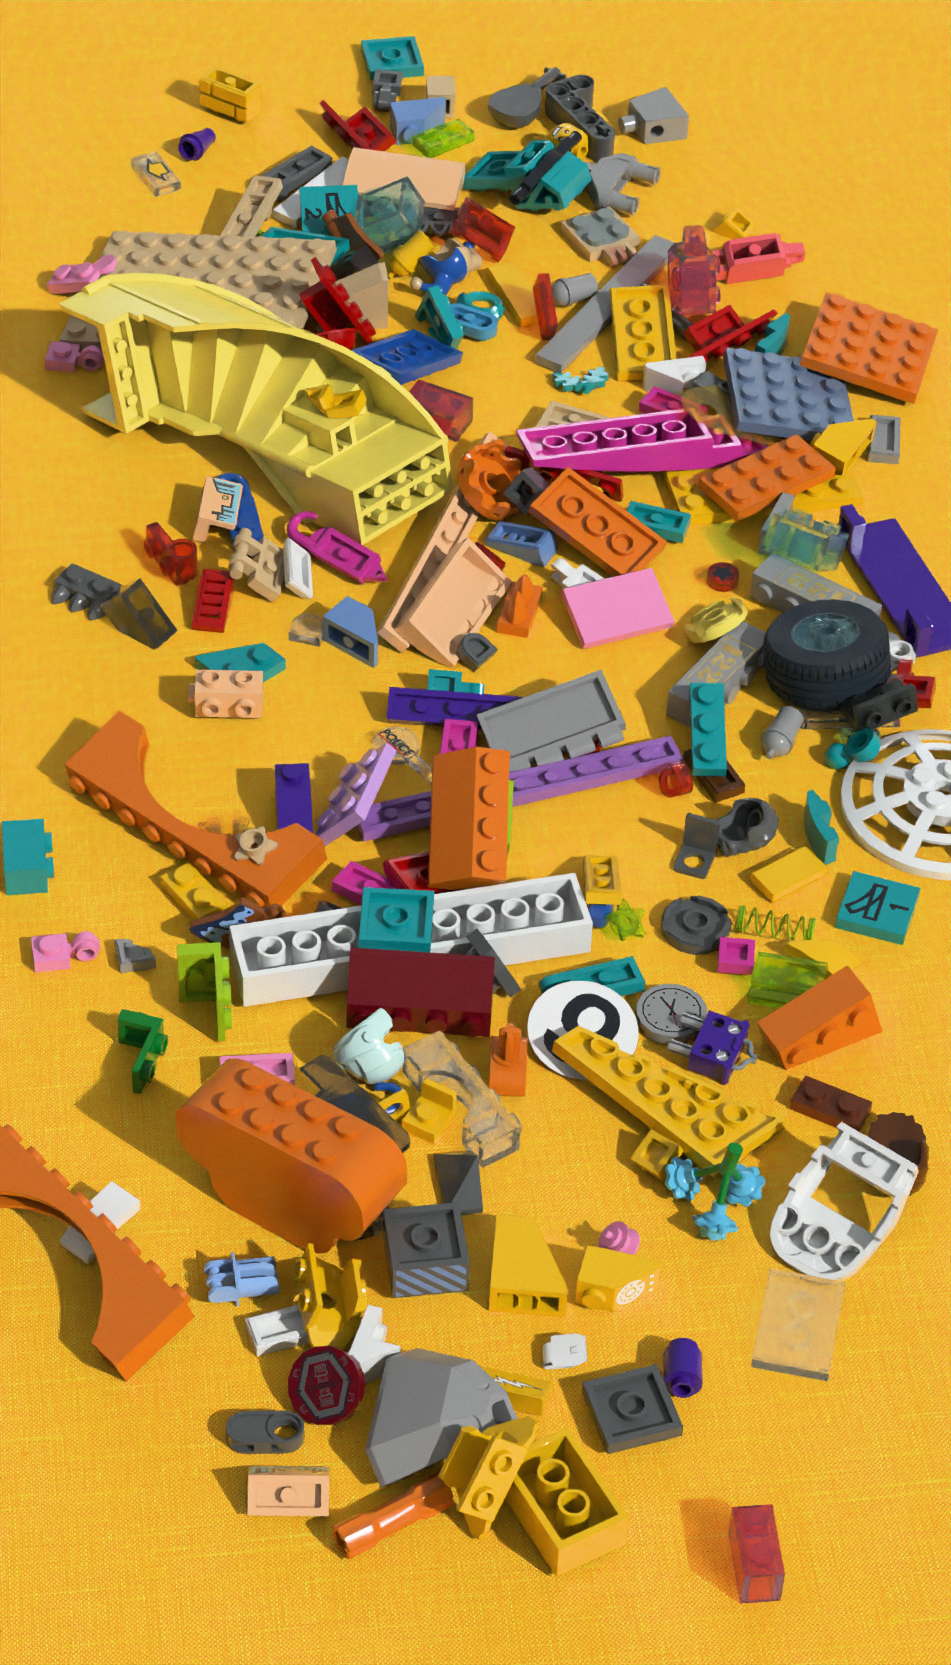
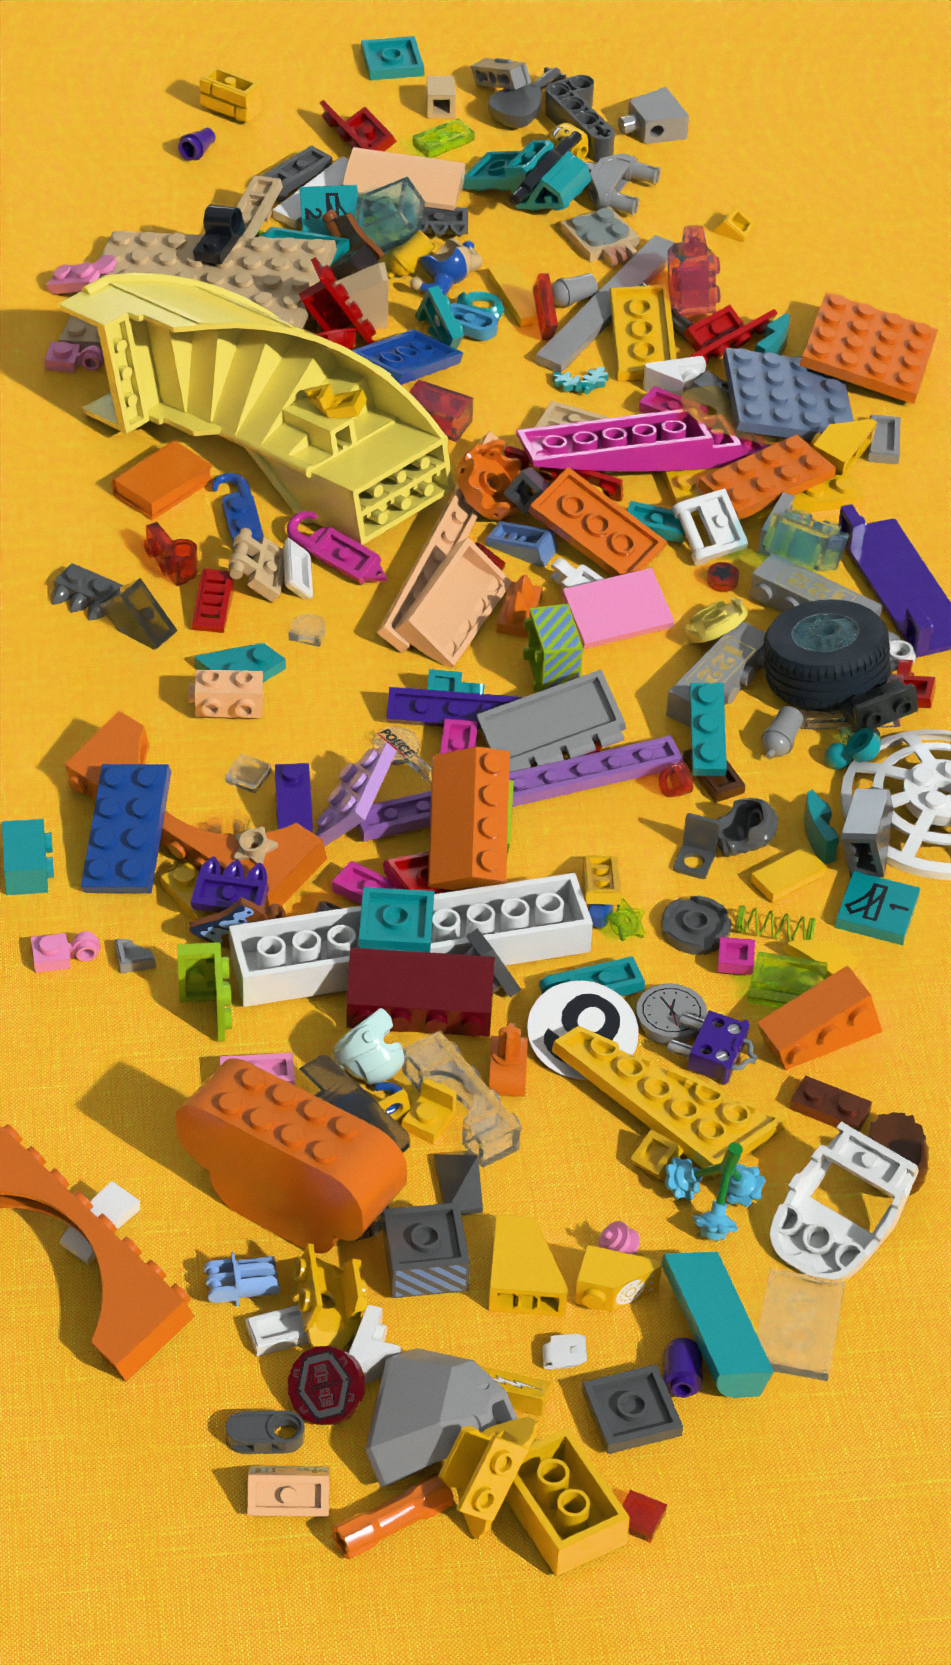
(126, 828): none -> blue plate
(145, 1033): green bracket -> none
(155, 173): clear tile -> none
(162, 480): none -> orange piece
(217, 506): light nougat panel -> none
(218, 892): none -> dark purple plate
(222, 231): none -> black plate
(248, 773): none -> clear tile
(352, 630): medium blue slope -> none
(386, 88): dark grey plate -> none
(415, 116): medium blue slope -> none
(475, 650): dark grey tile -> none
(482, 228): clear red plate -> none
(500, 73): none -> light grey piece
(553, 646): none -> lime container
(644, 1515): none -> clear red tile
(718, 1323): none -> teal brick
(720, 524): none -> white plate
(756, 1553): clear pink brick -> none
(757, 258): coral hinge -> none
(868, 831): none -> slope

